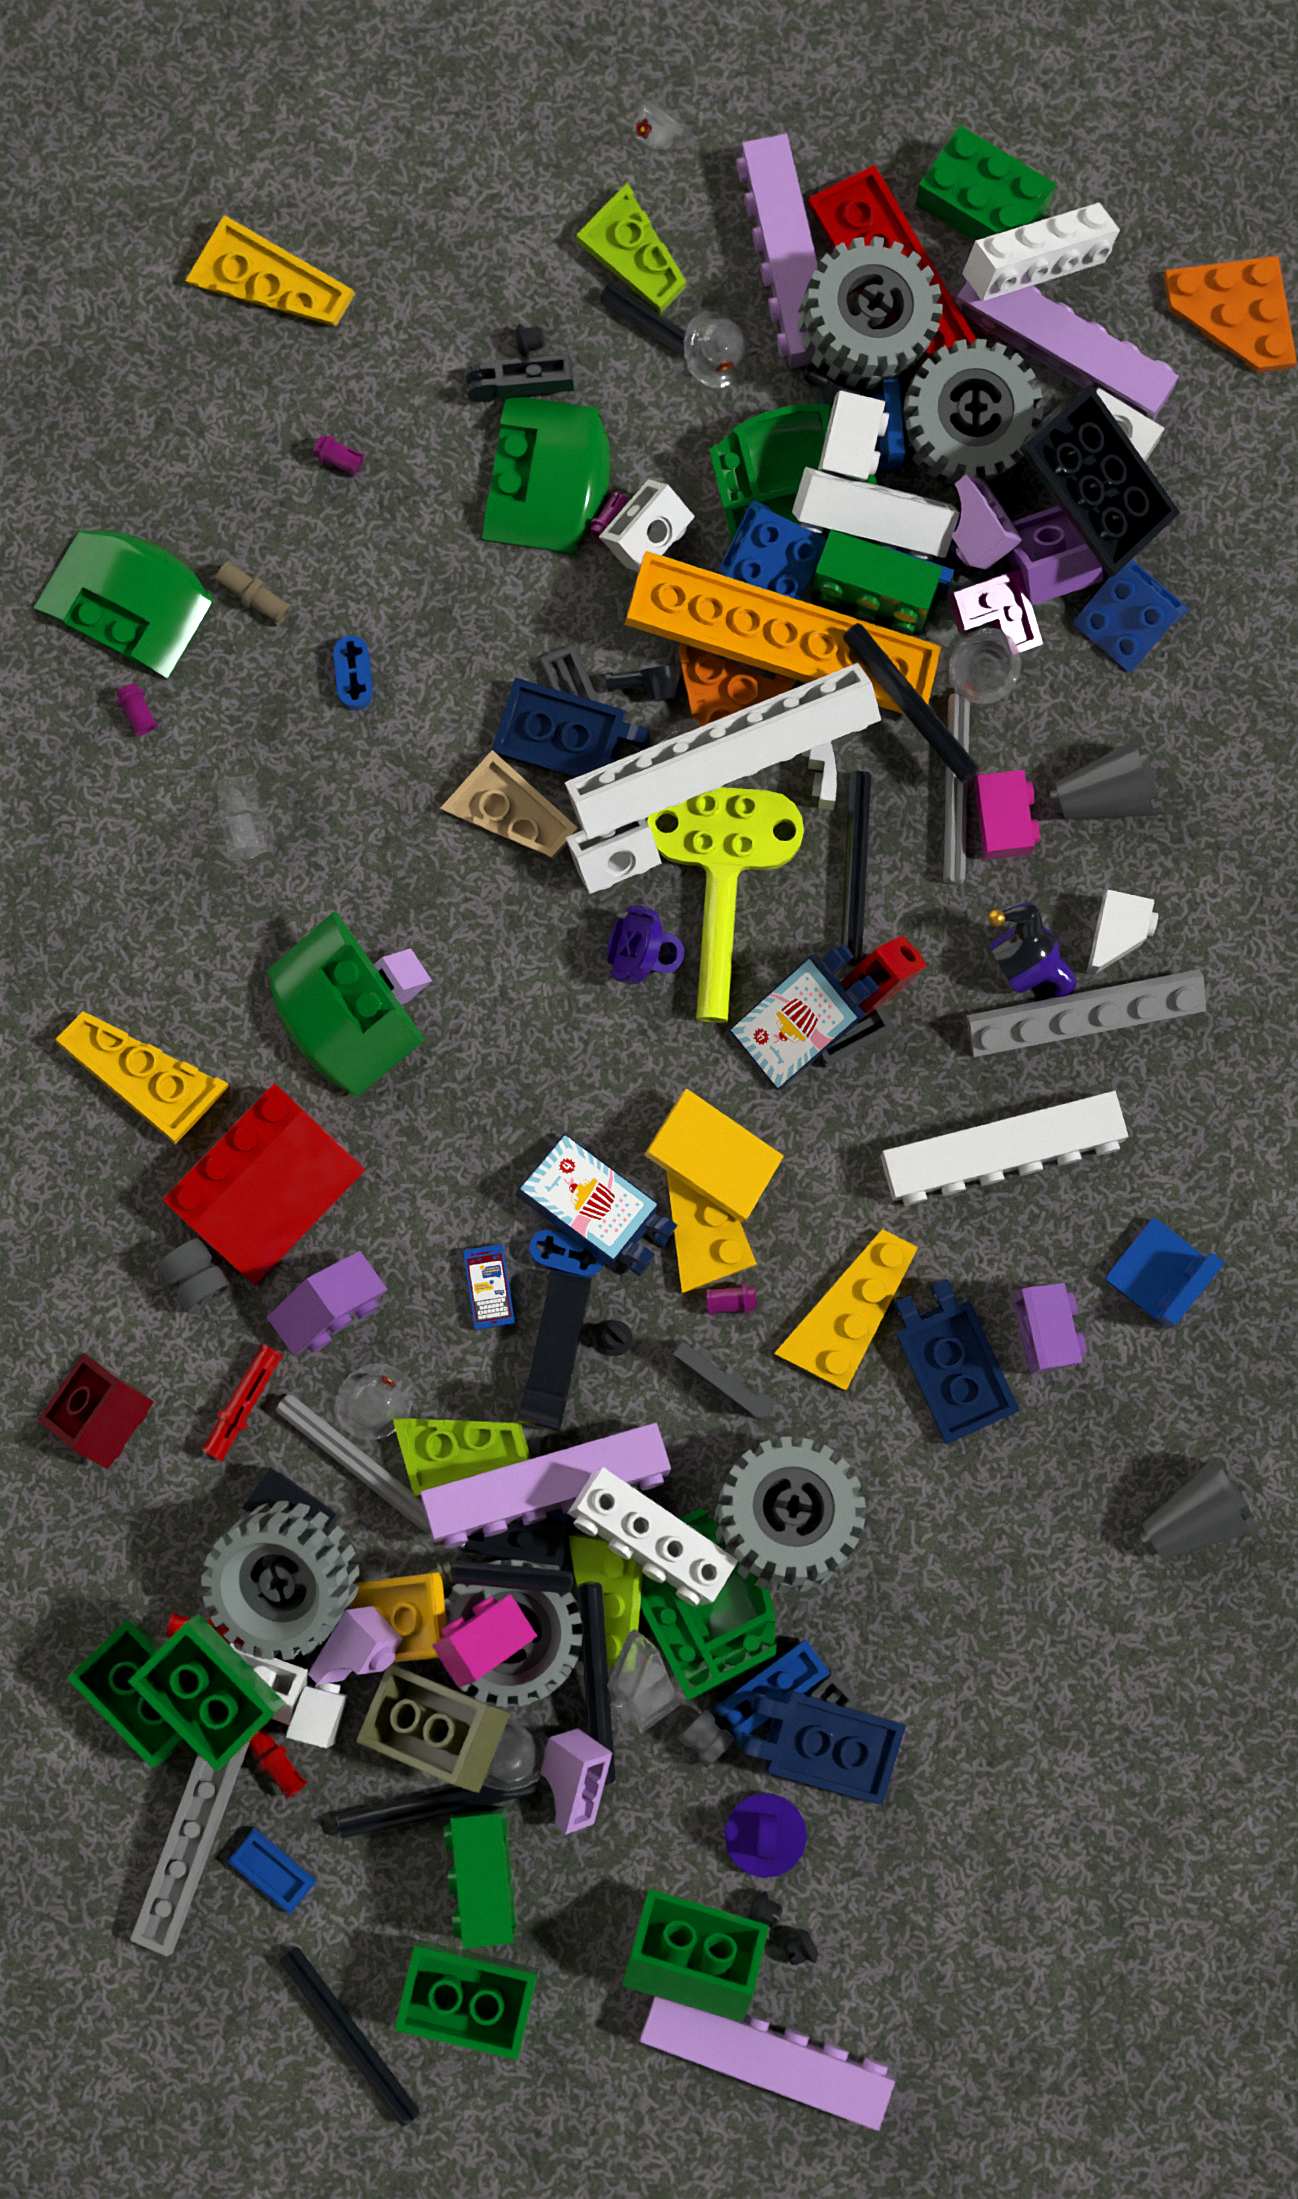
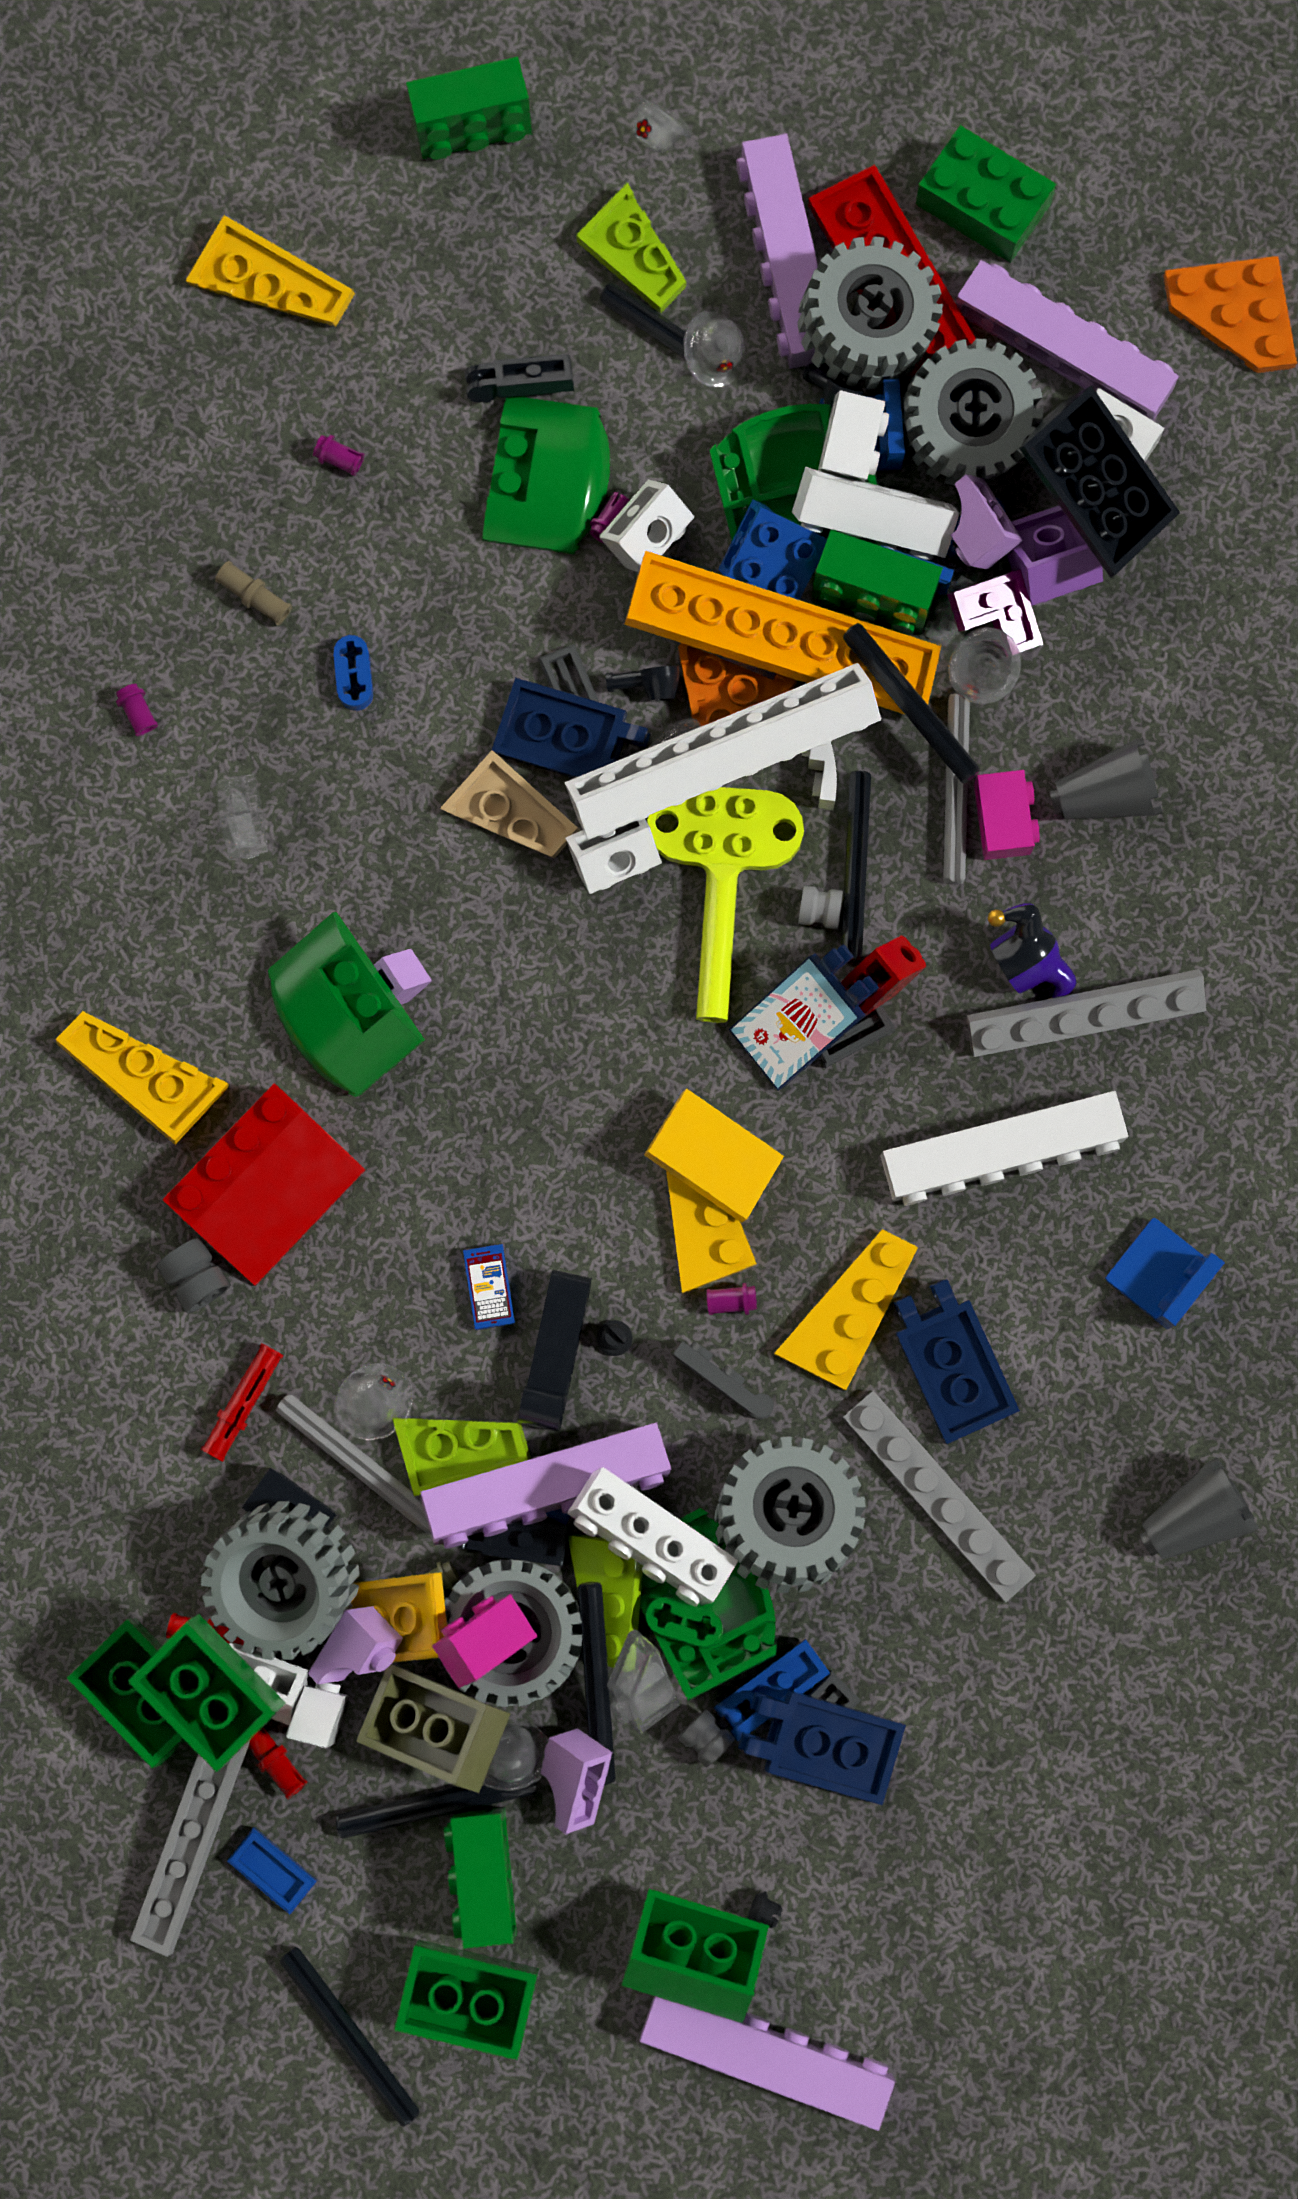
(95, 1411): dark red slope -> none
(127, 598): green slope -> none
(327, 1303): medium lavender brick -> none
(470, 108): none -> green brick
(510, 1577): black axle -> none
(528, 339): black piece -> none
(560, 1262): blue beam -> none
(595, 1205): tile -> none
(636, 946): dark purple tile -> none
(682, 1633): none -> green beam
(765, 1835): dark purple tile -> none
(802, 1947): black piece -> none
(820, 907): none -> light grey wheel
(939, 1496): none -> light grey plate
(1040, 251): white brick -> none
(1049, 1327): medium lavender slope -> none
(1120, 928): white slope -> none
(1130, 615): blue bracket -> none

